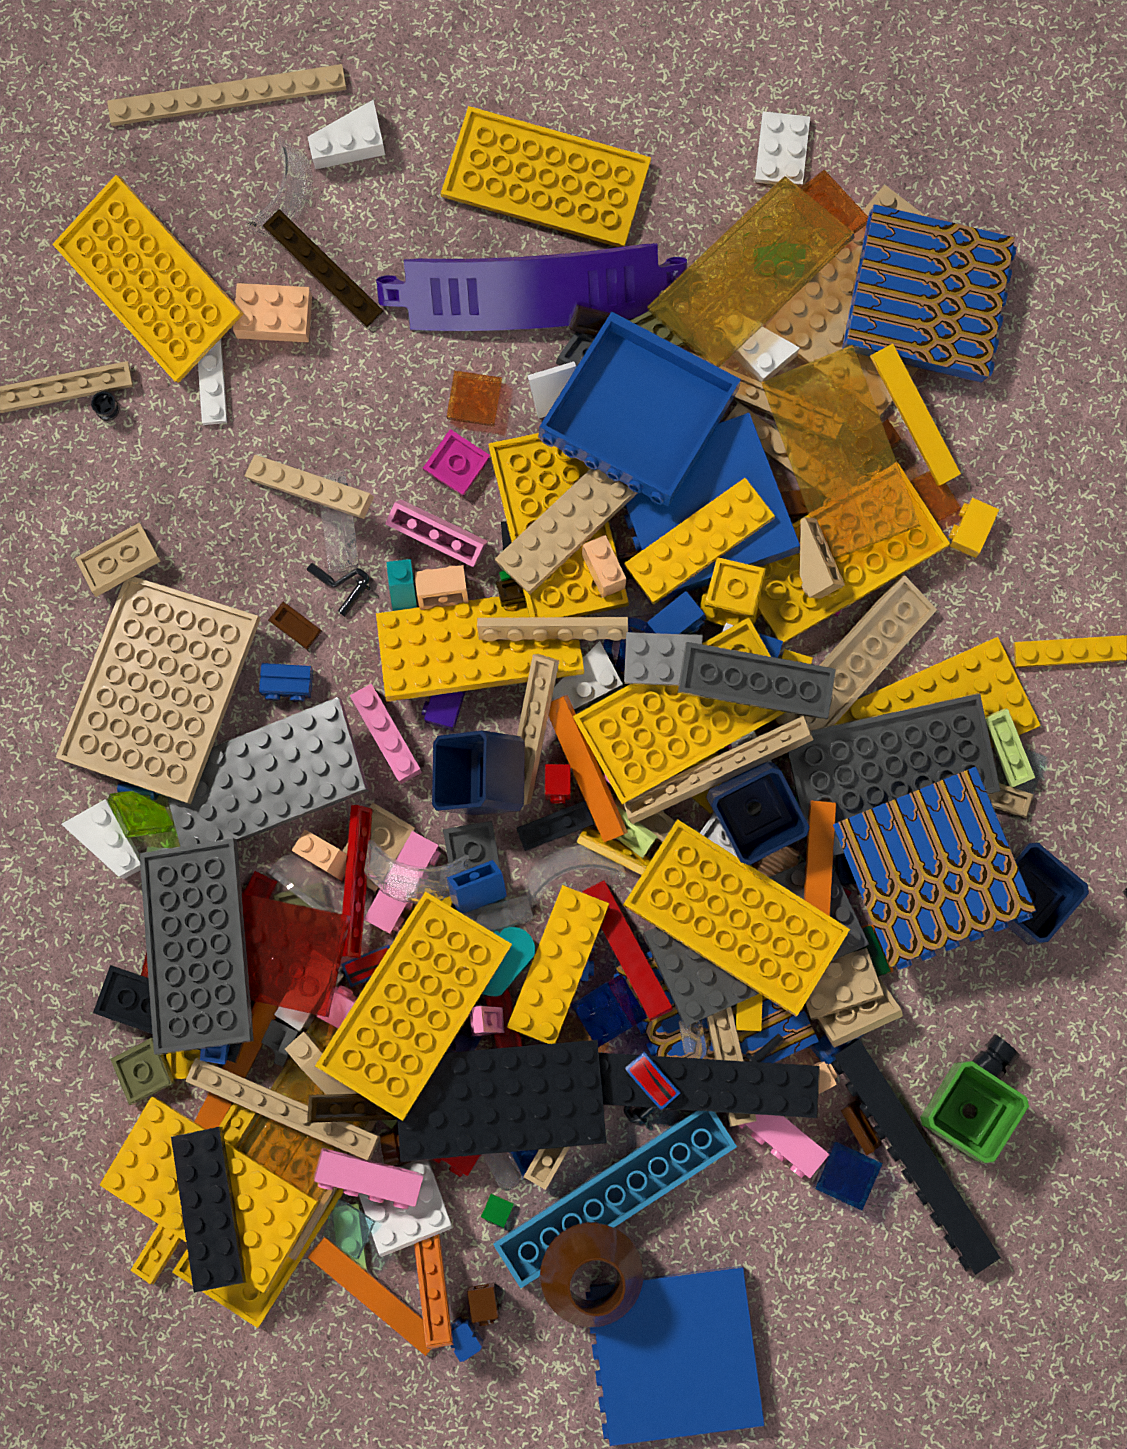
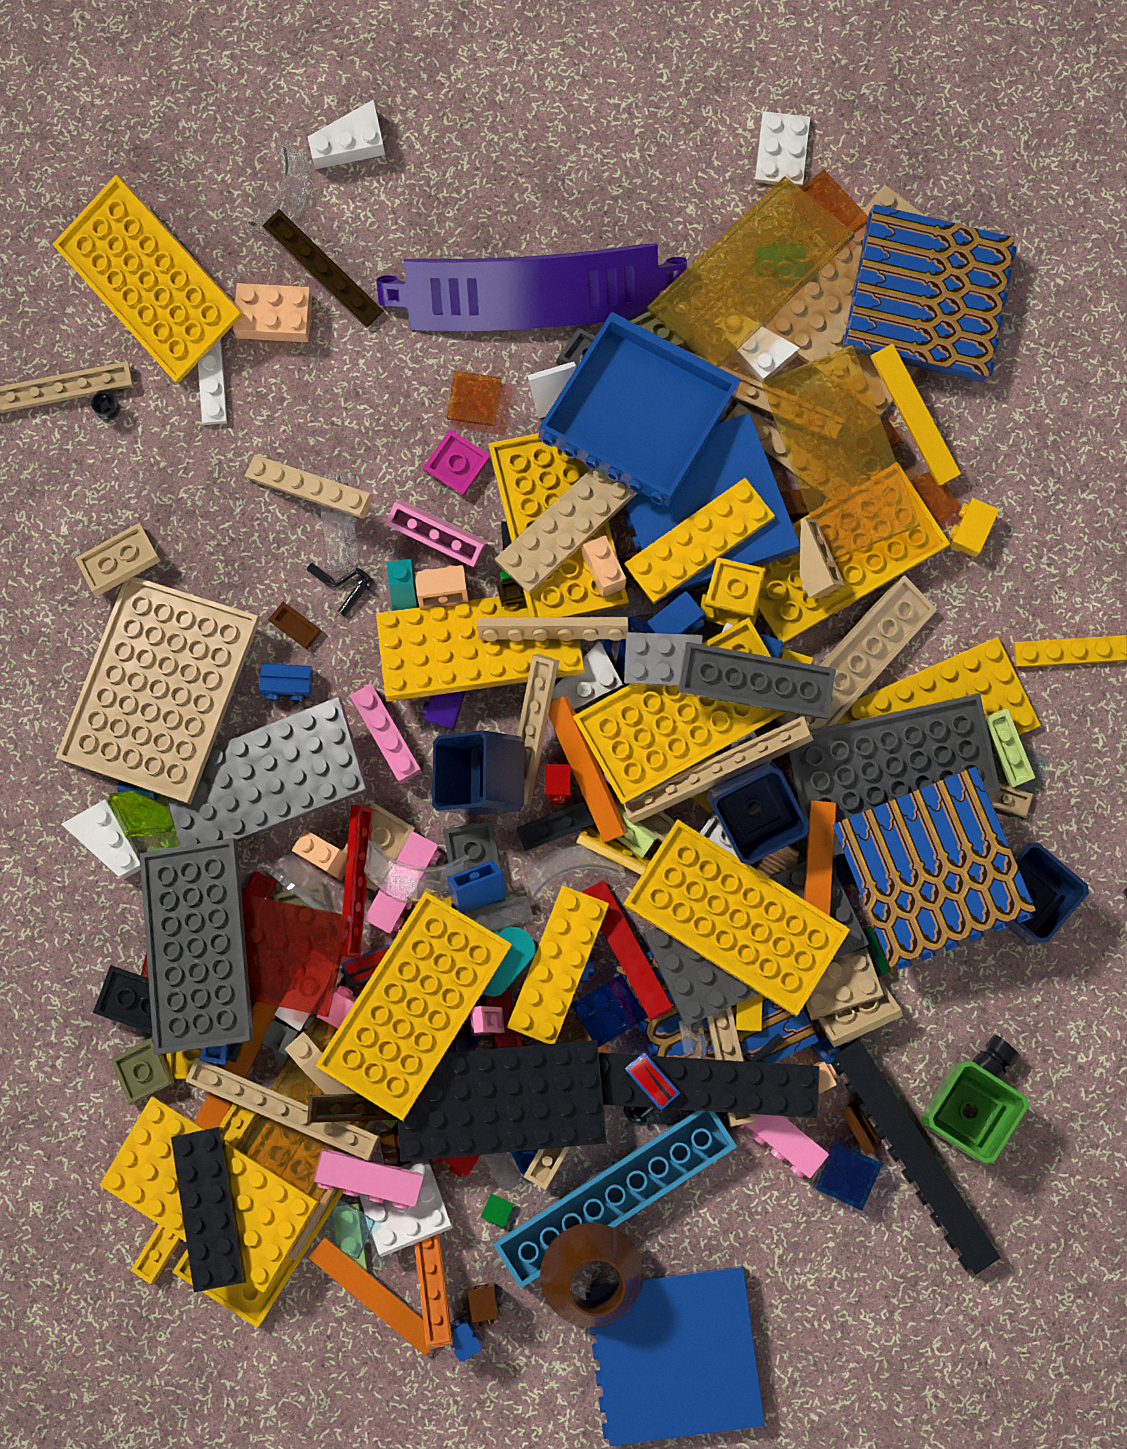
(226, 95): tan plate -> none
(546, 177): yellow plate -> none
(588, 320): dark brown tile -> none

